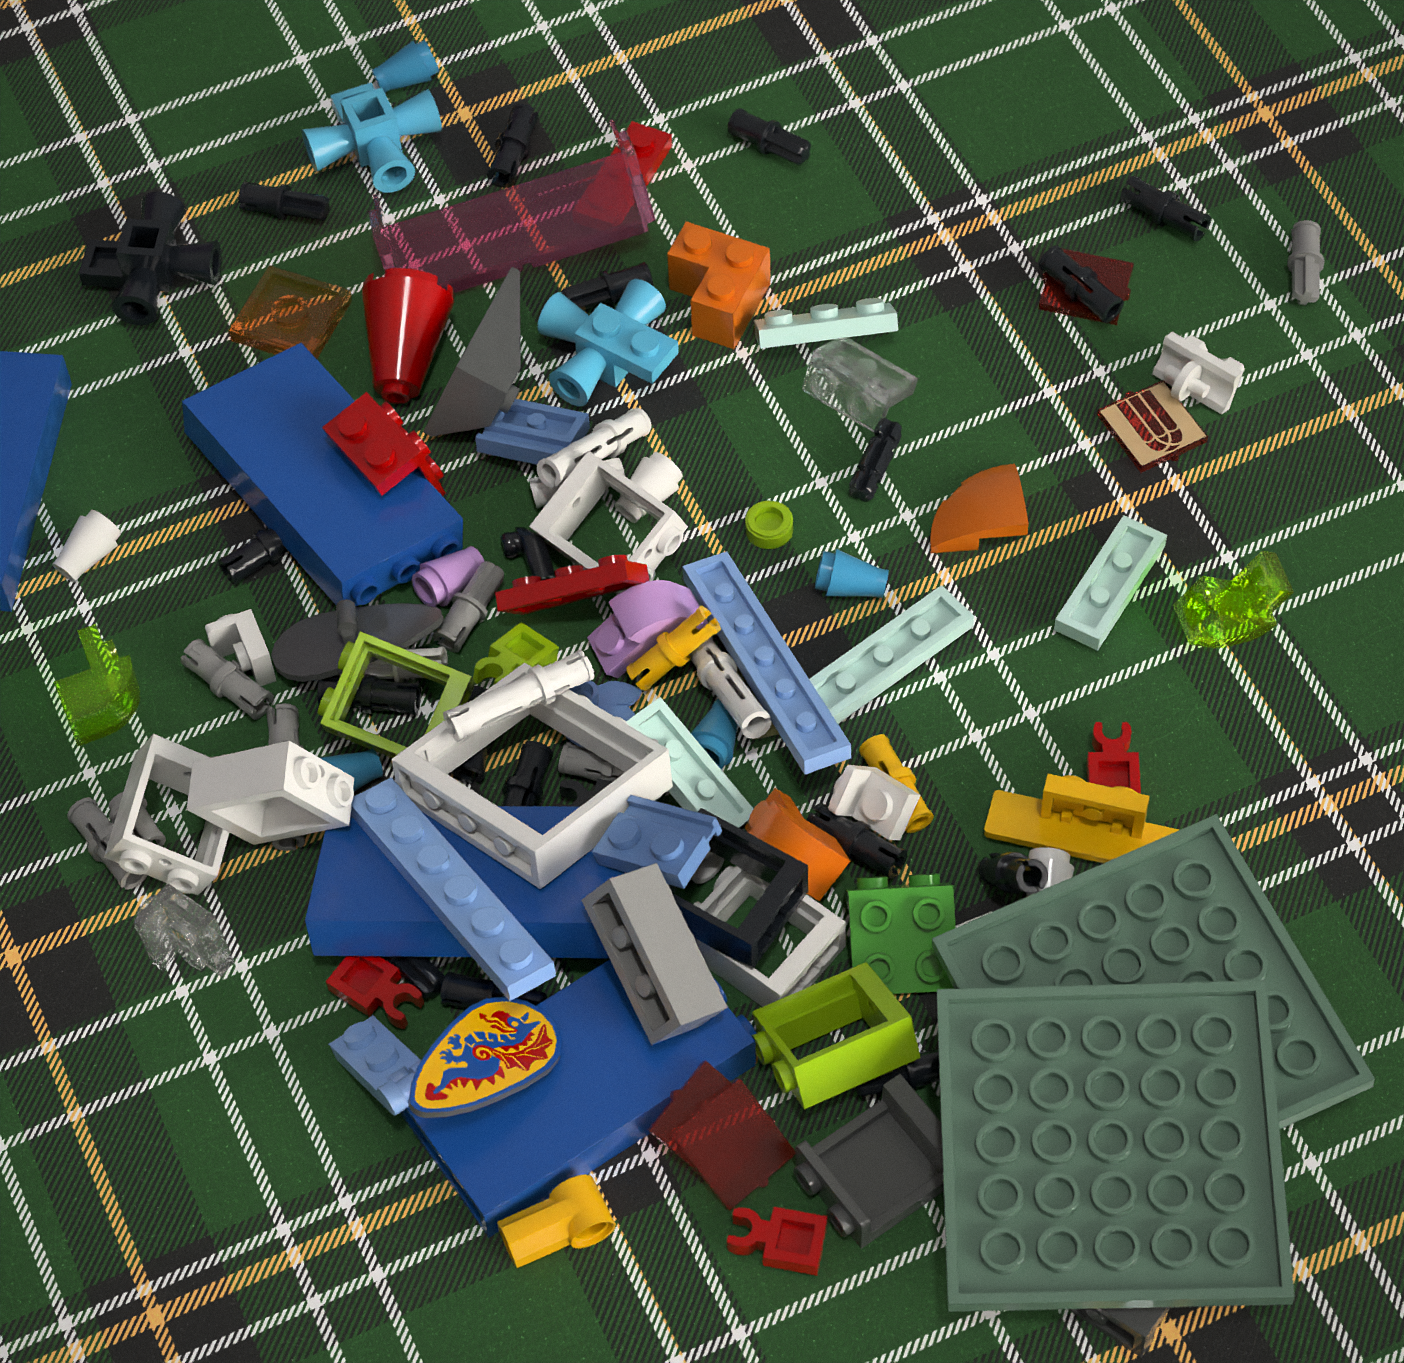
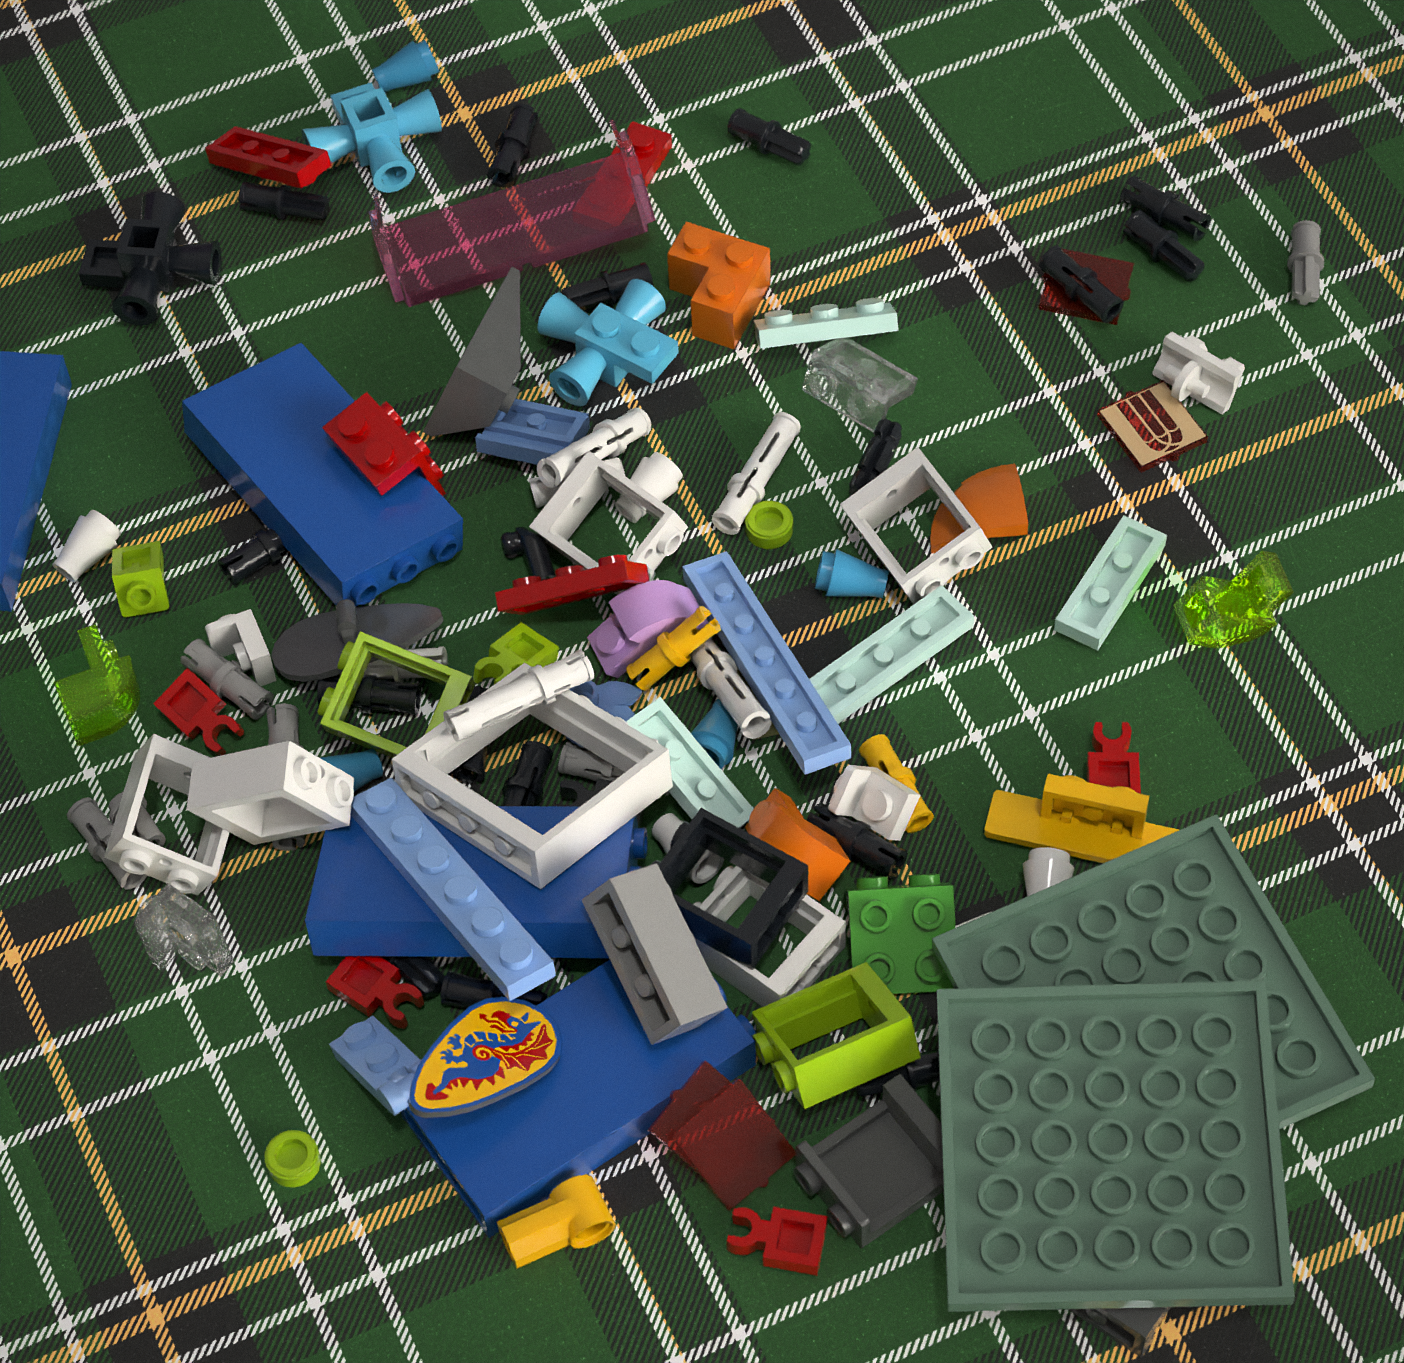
(139, 579): none -> lime bracket
(195, 708): none -> red plate
(268, 157): none -> red plate
(290, 311): clear orange tile -> none
(292, 1158): none -> lime tile
(403, 329): red cone -> none
(445, 576): lavender cone -> none
(469, 607): light grey axle -> none
(657, 834): medium blue plate -> none
(748, 485): none -> white pin
(894, 491): none -> white window
(1010, 875): black pin -> none
(1163, 245): none -> black axle

